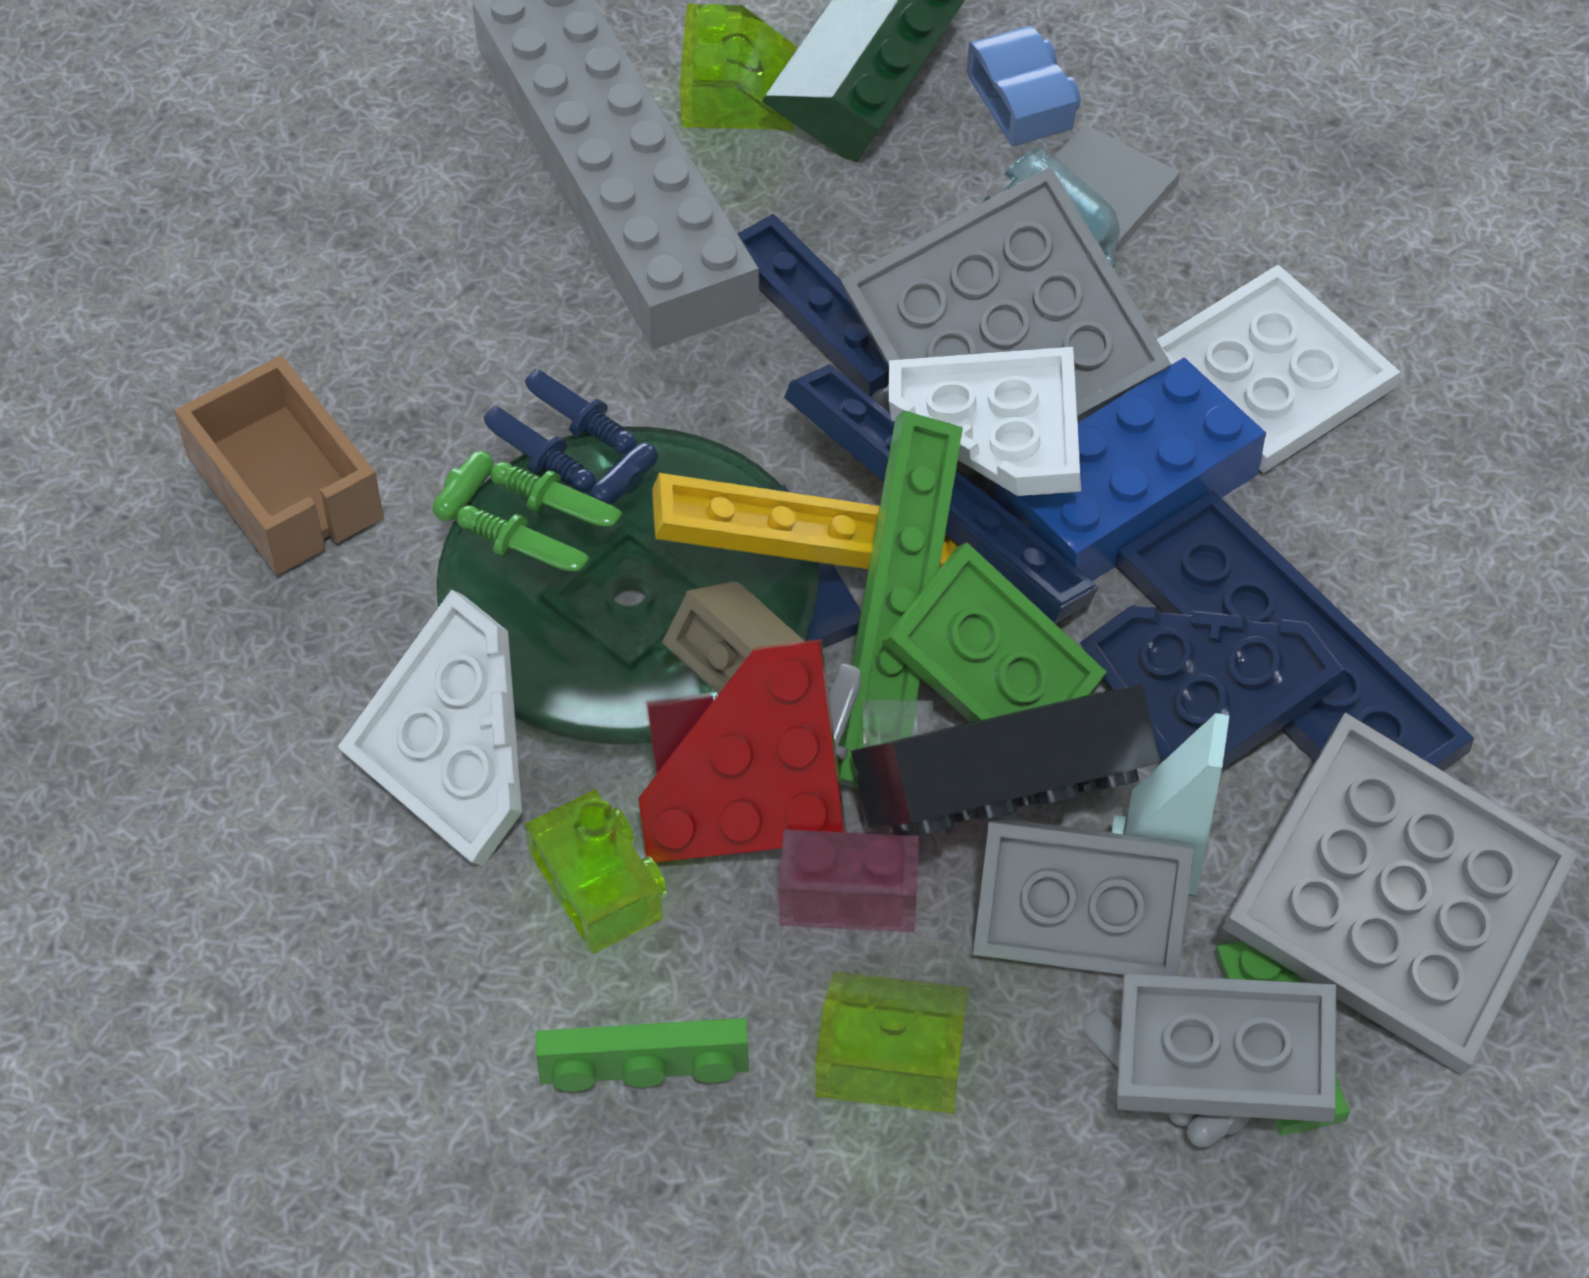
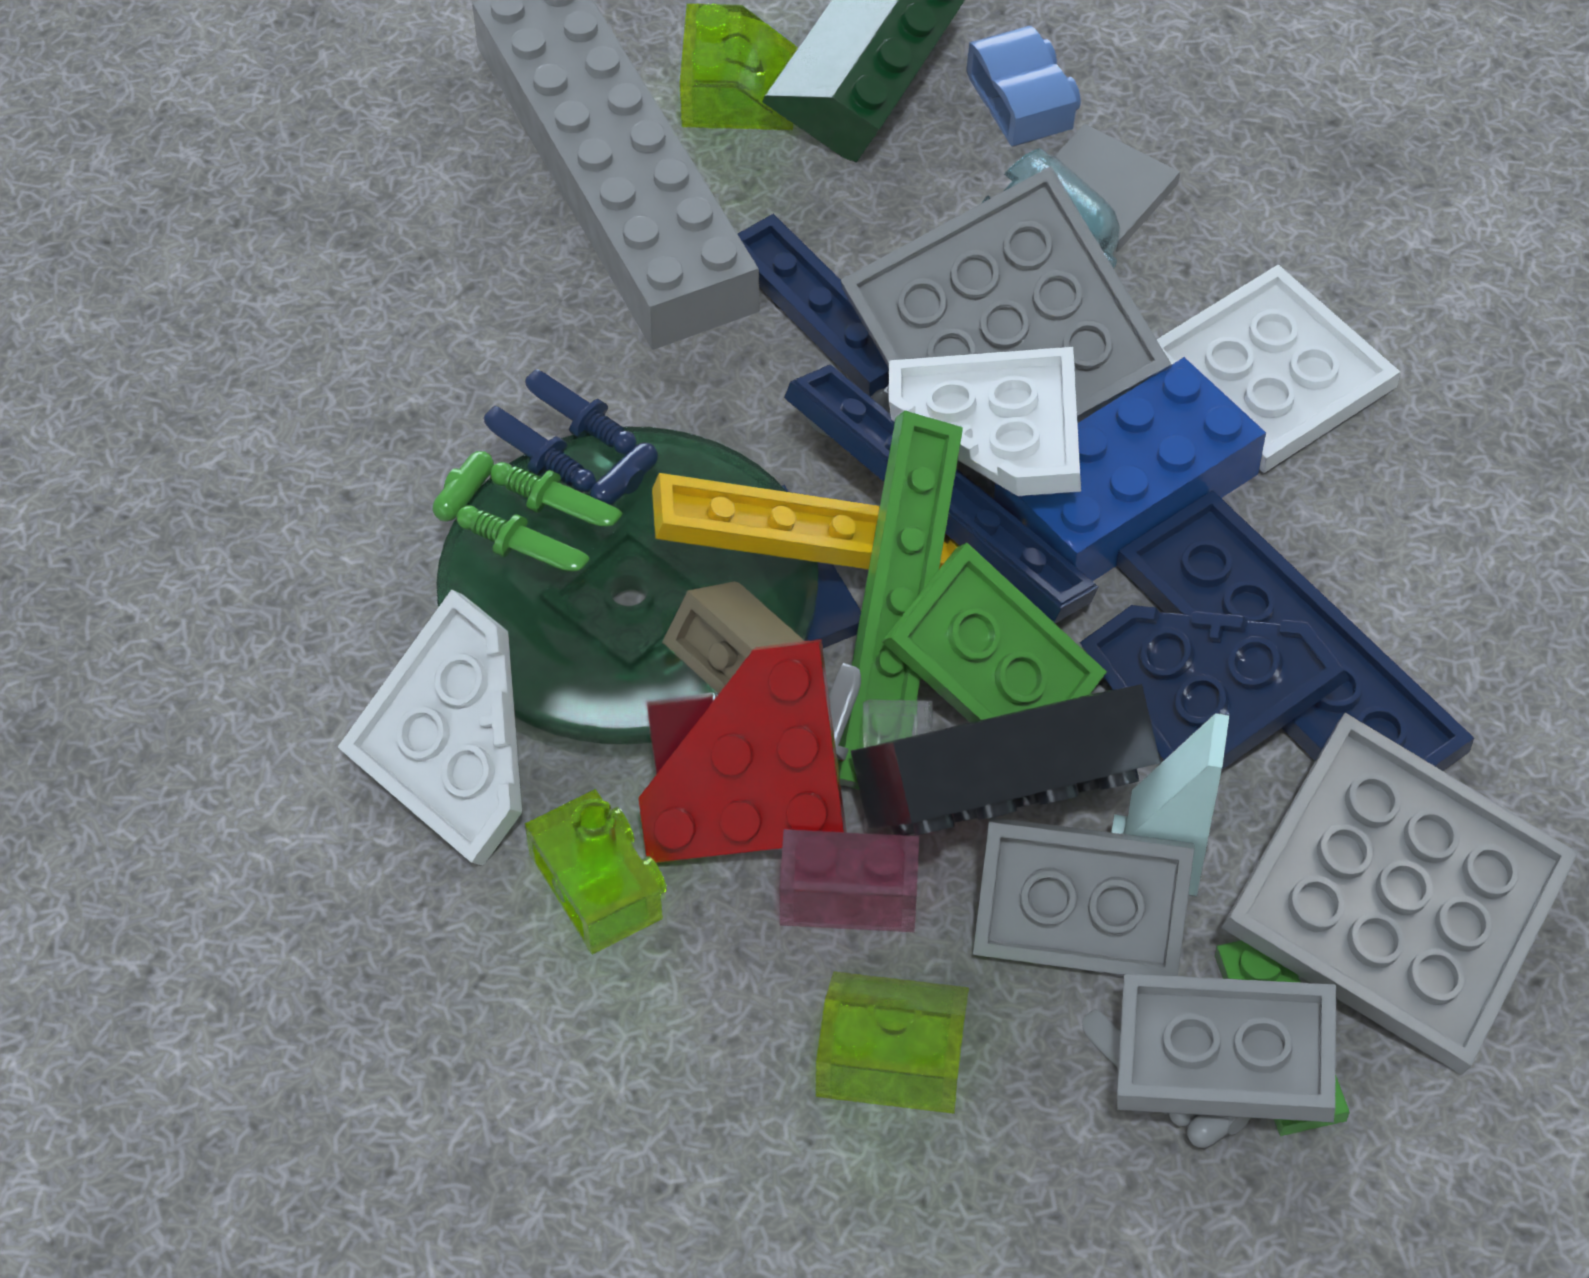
(279, 464): medium nougat piece -> none
(642, 1053): bright green plate -> none

